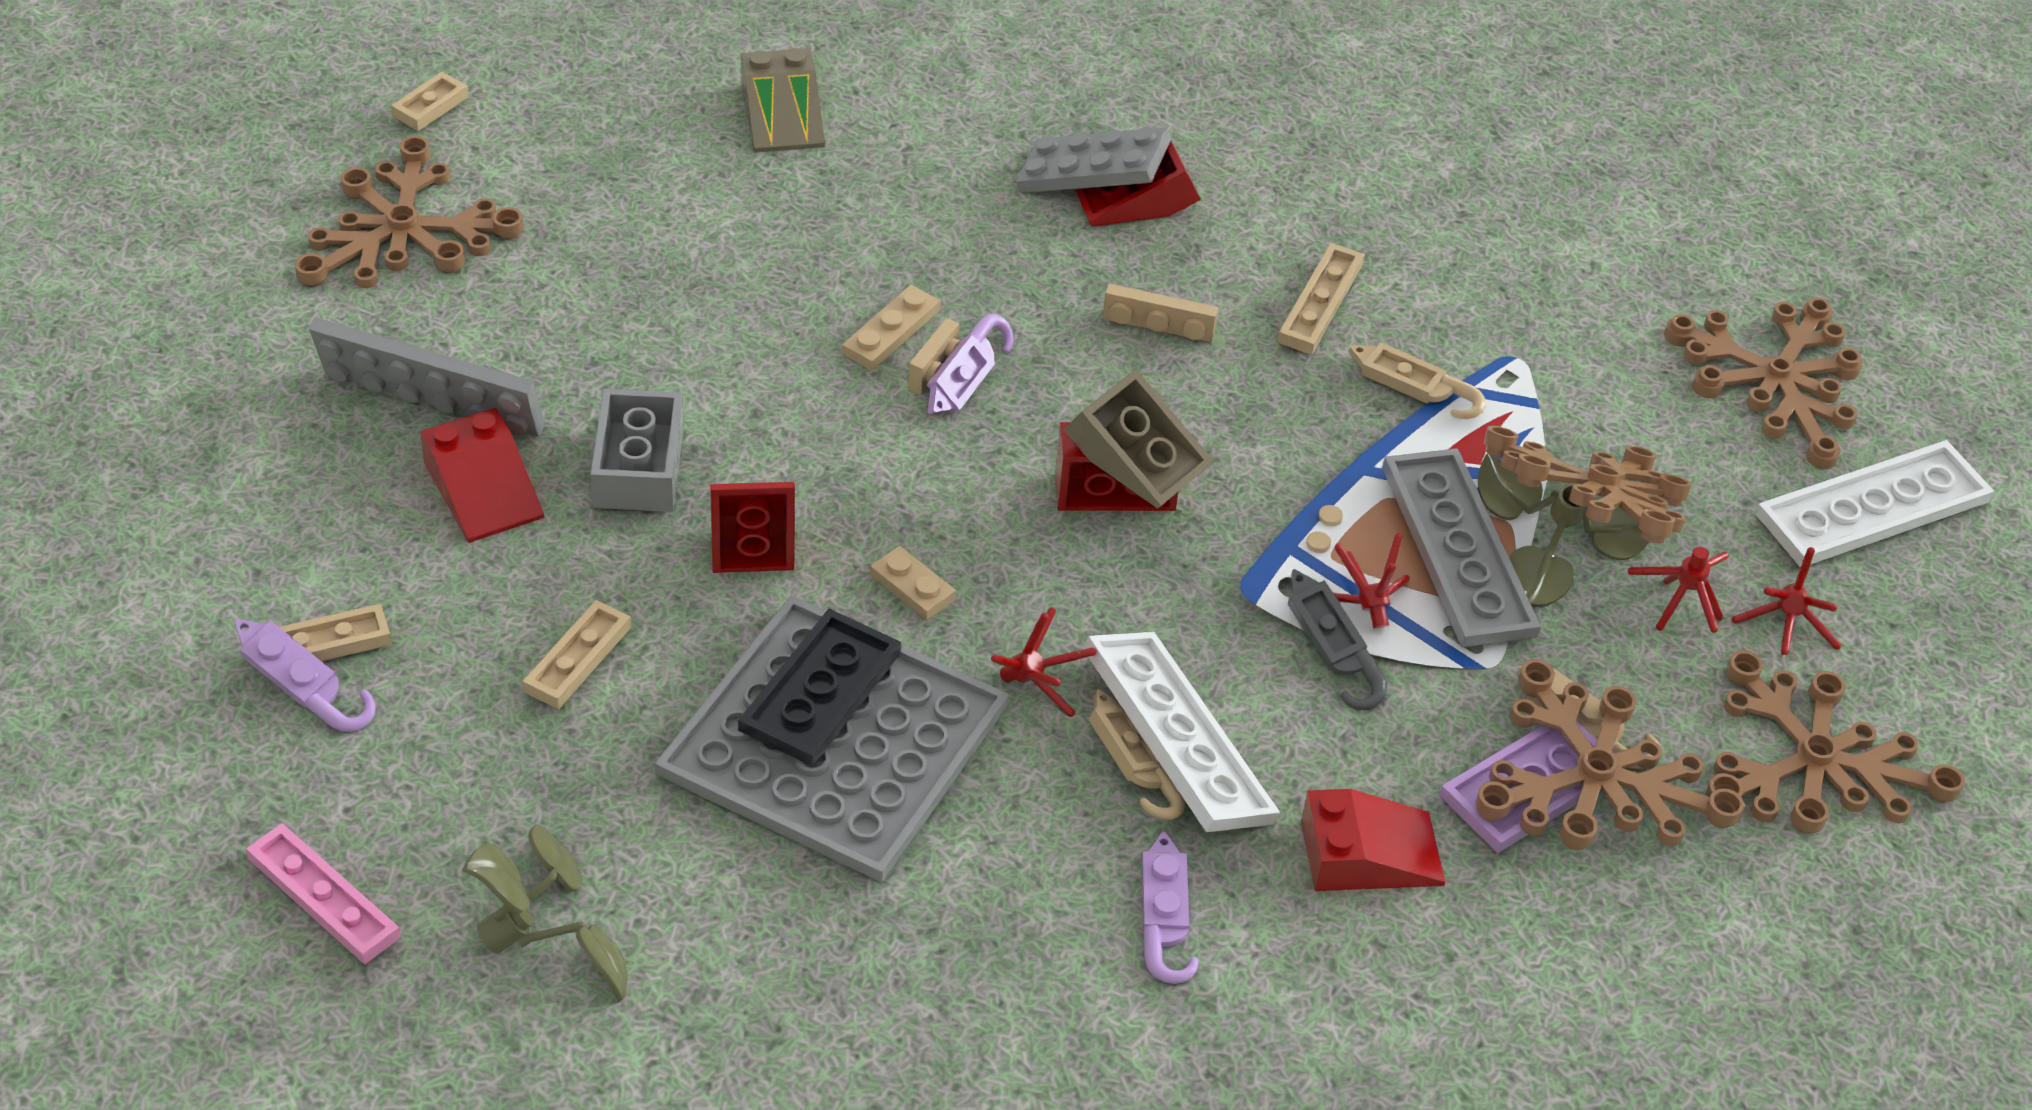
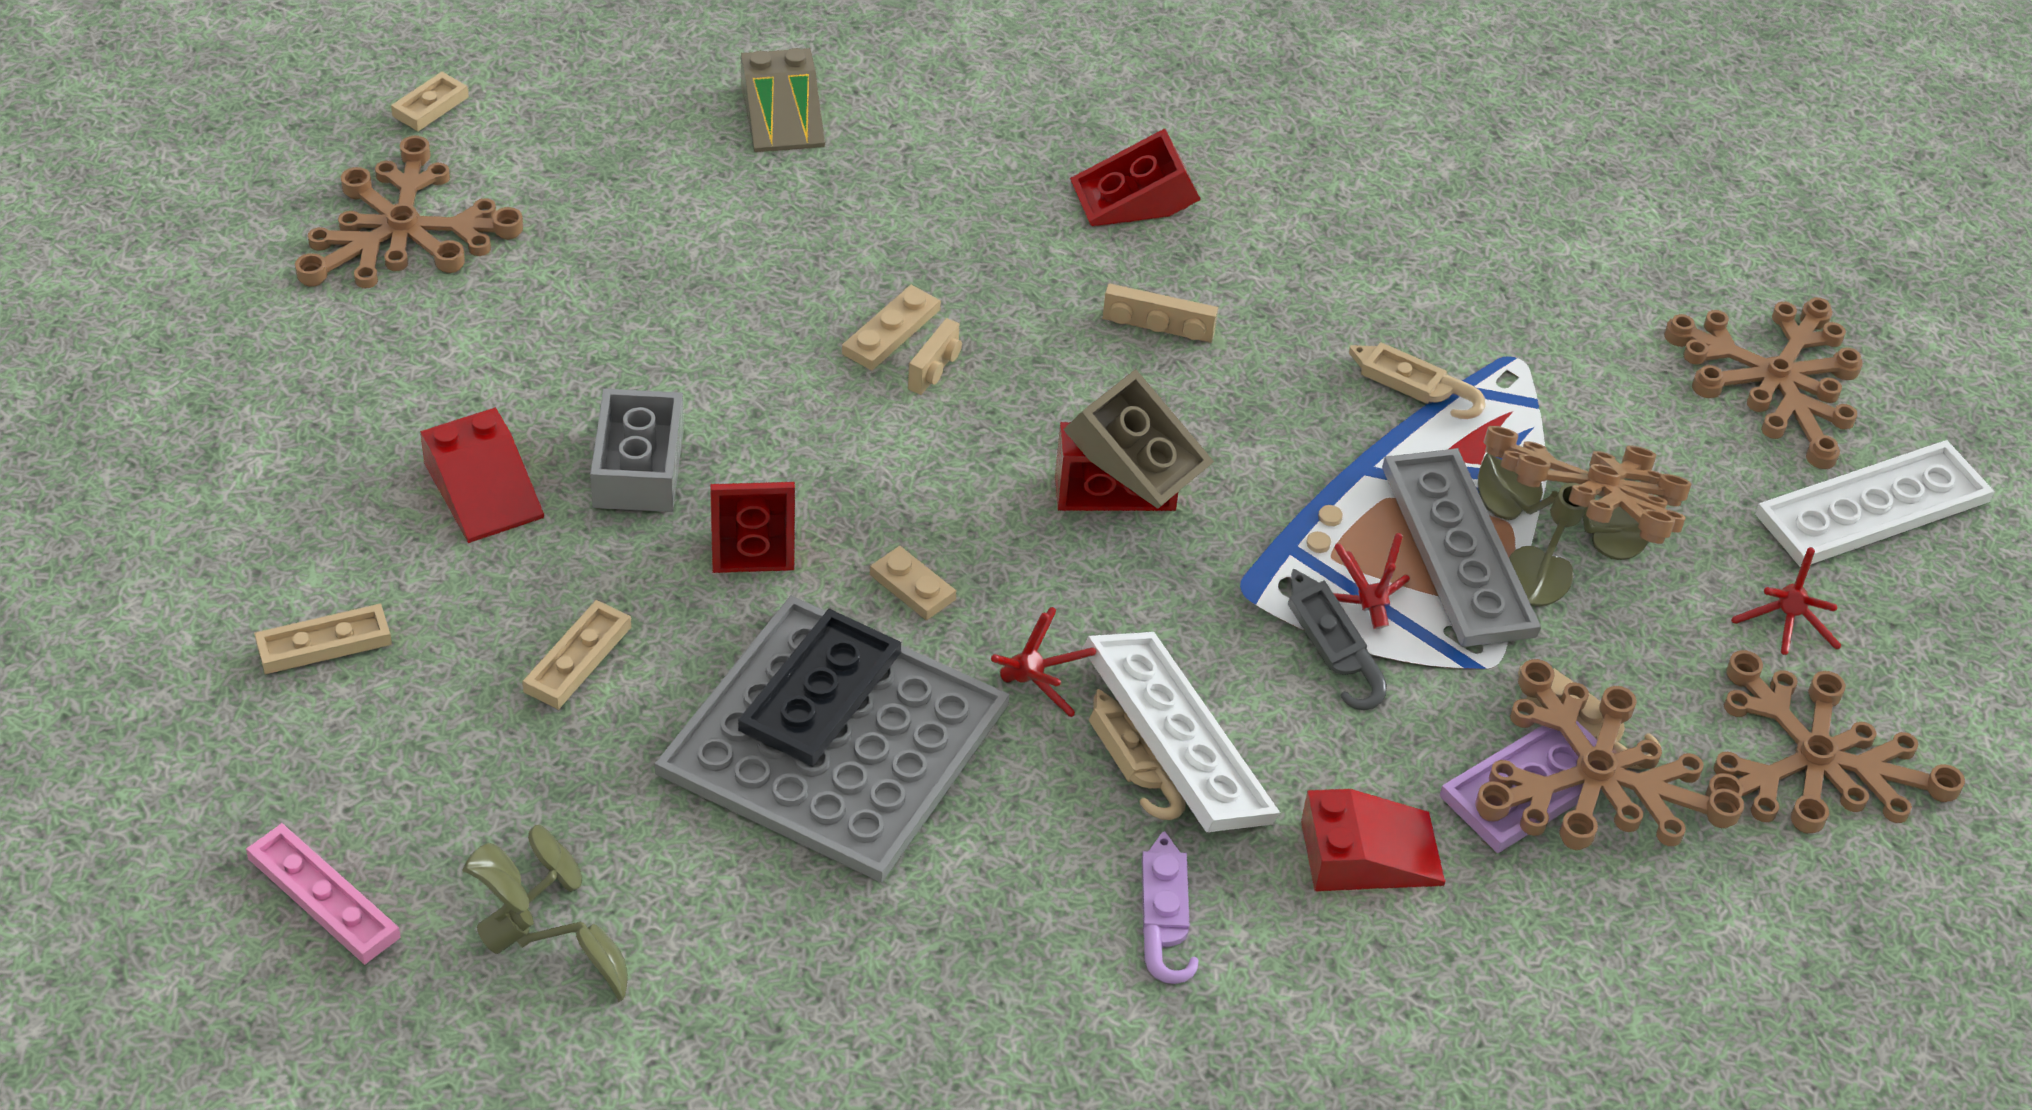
(299, 673): lavender plate -> none
(425, 376): light grey plate -> none
(966, 366): lavender plate -> none
(1094, 160): light grey plate -> none
(1320, 298): tan plate -> none
(1693, 576): red plant -> none

